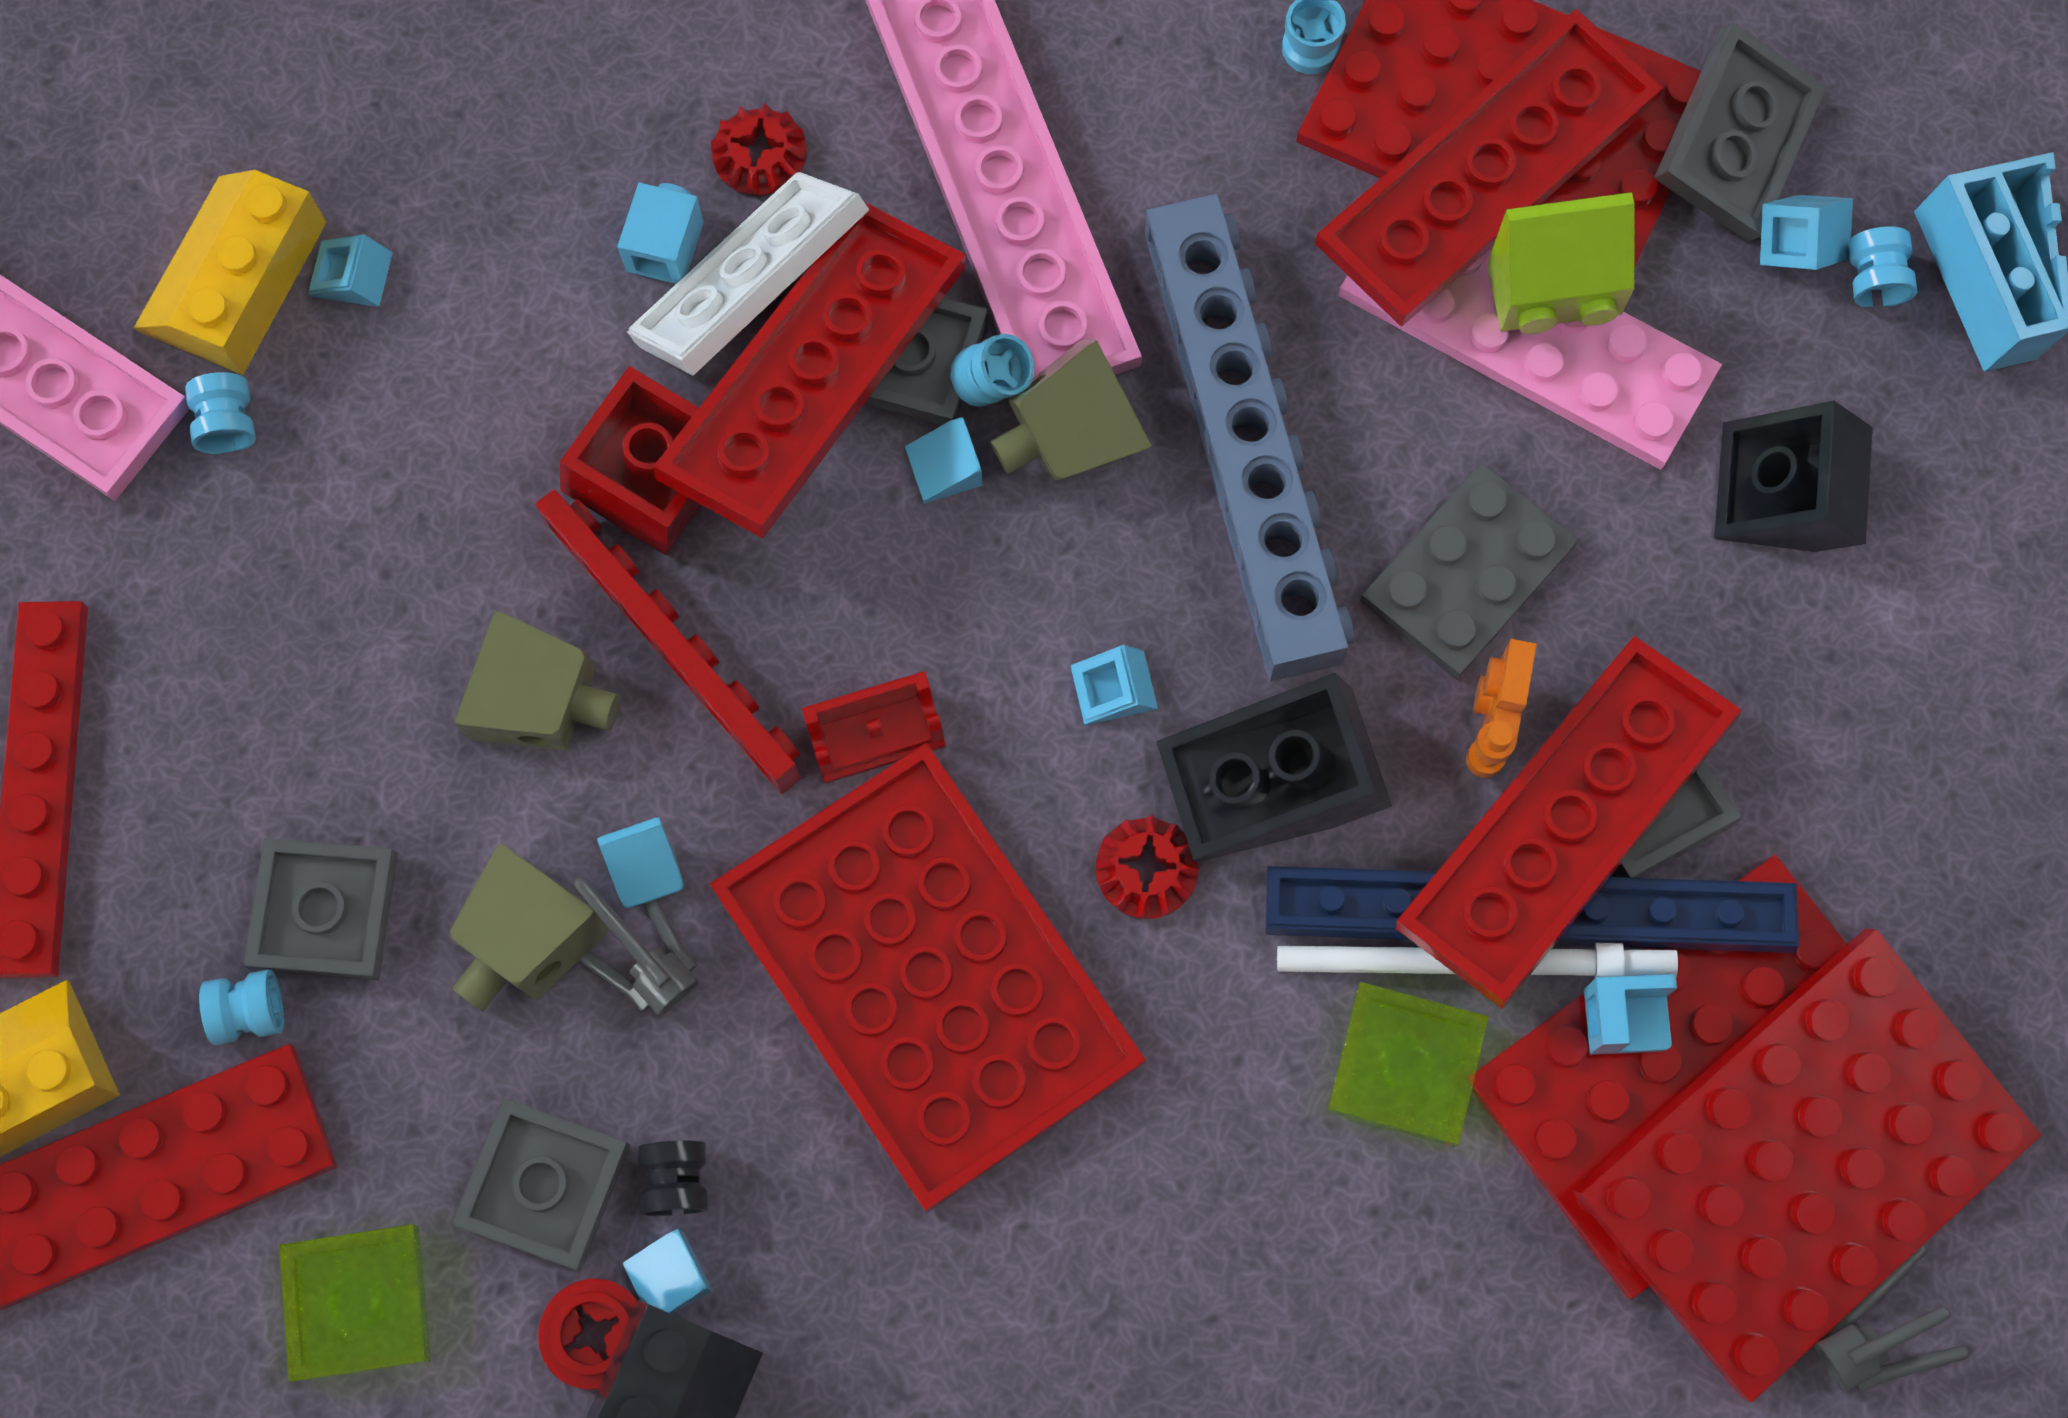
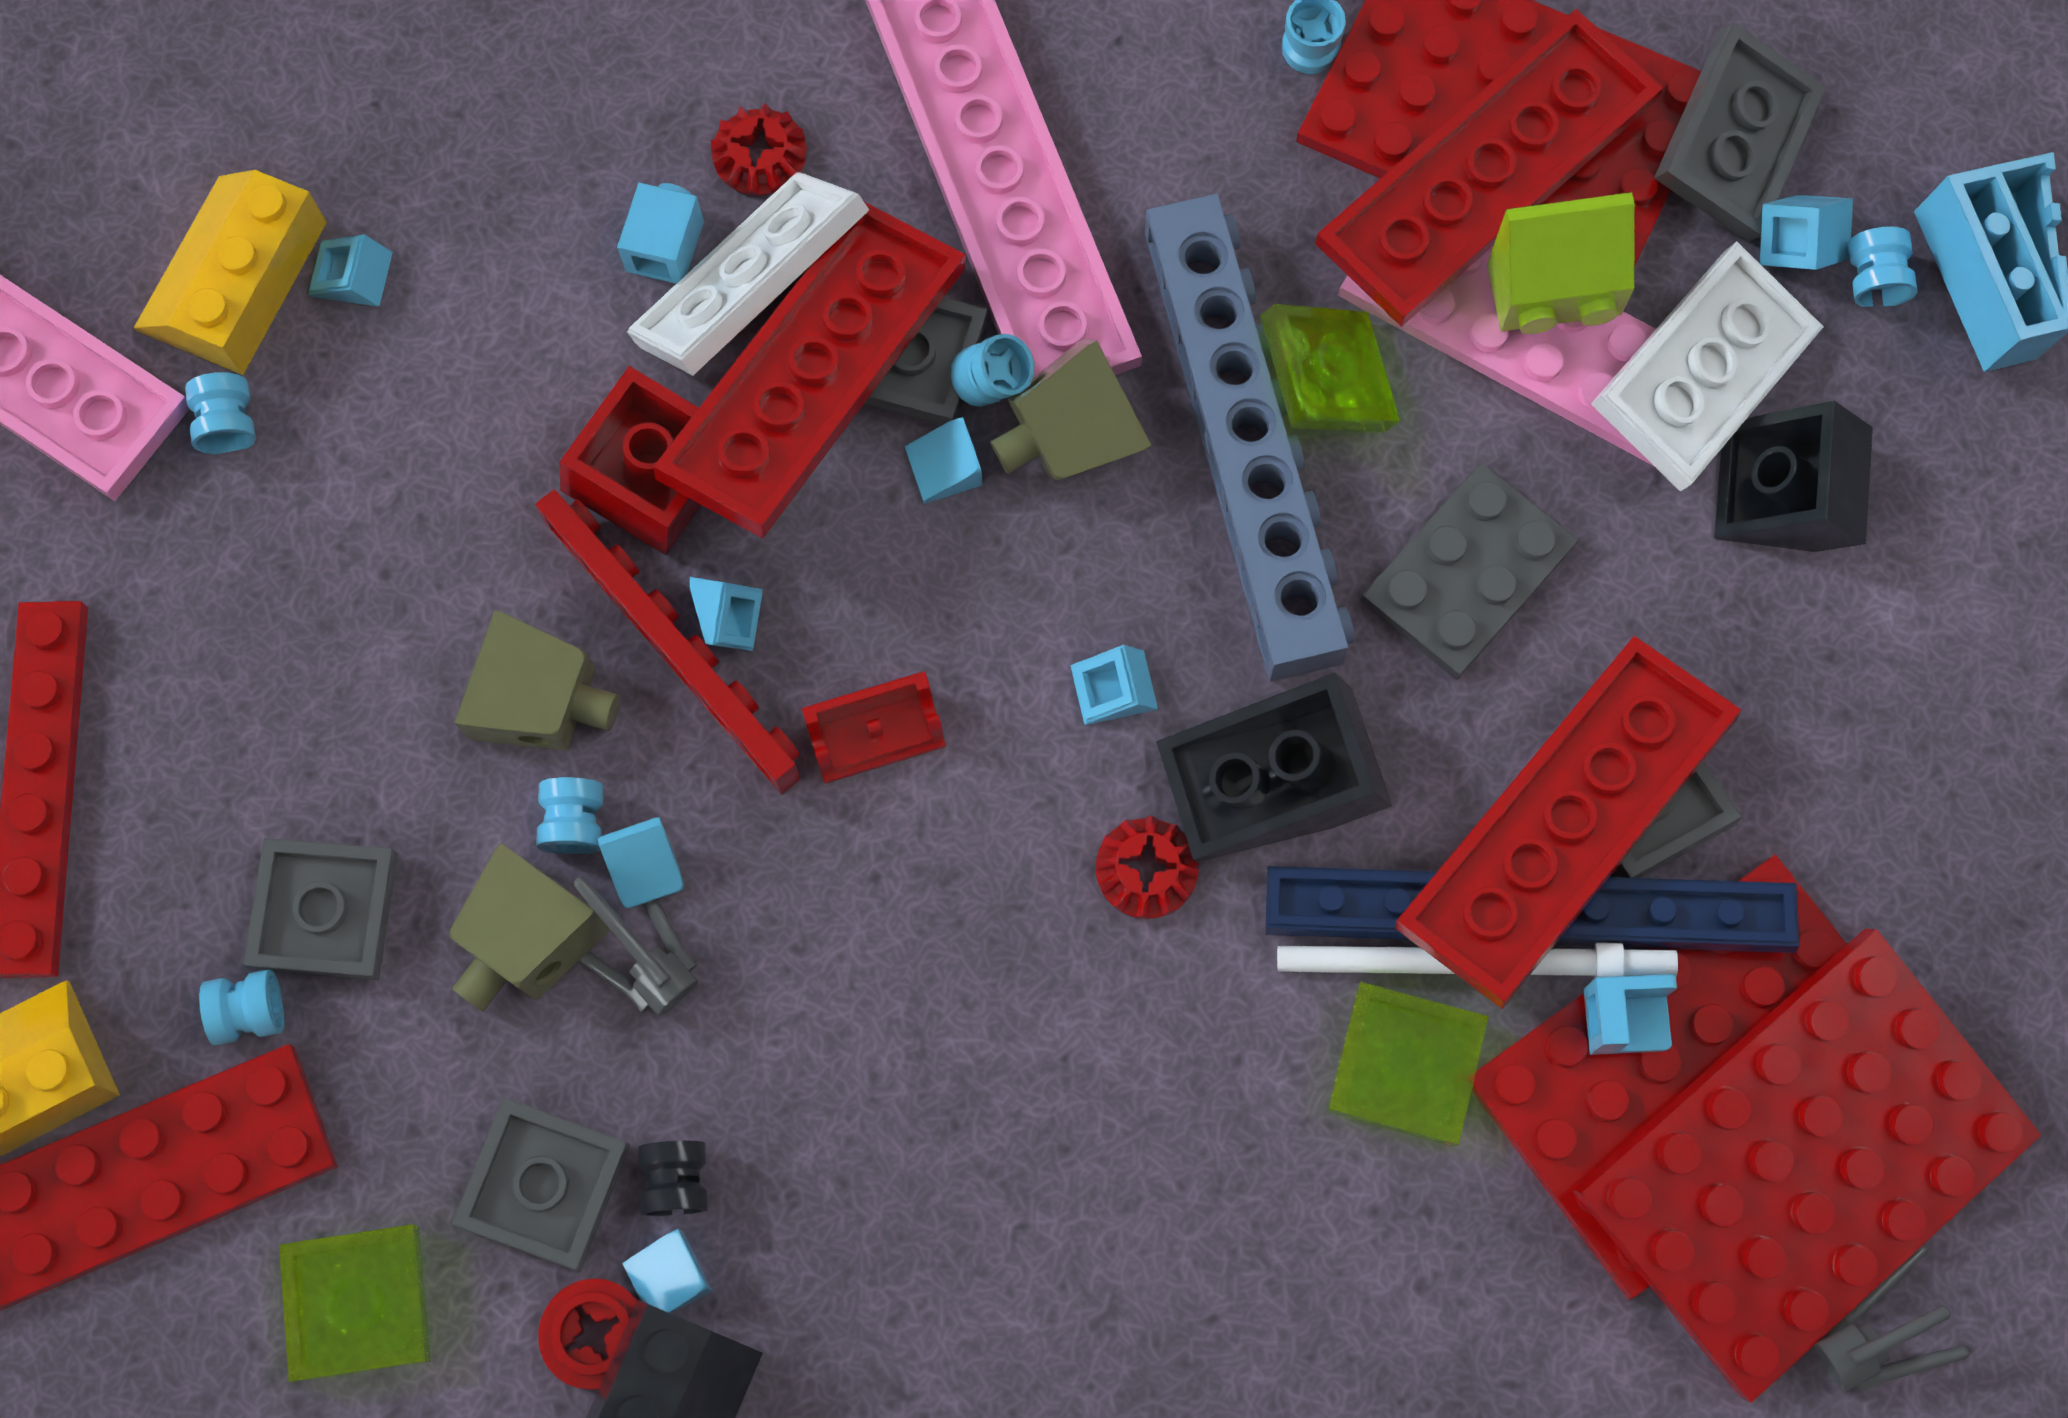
(569, 815): none -> medium azure wheel
(726, 612): none -> medium azure slope
(927, 976): red plate -> none
(1329, 368): none -> clear neon green plate
(1501, 700): orange plate -> none
(1707, 366): none -> white tile

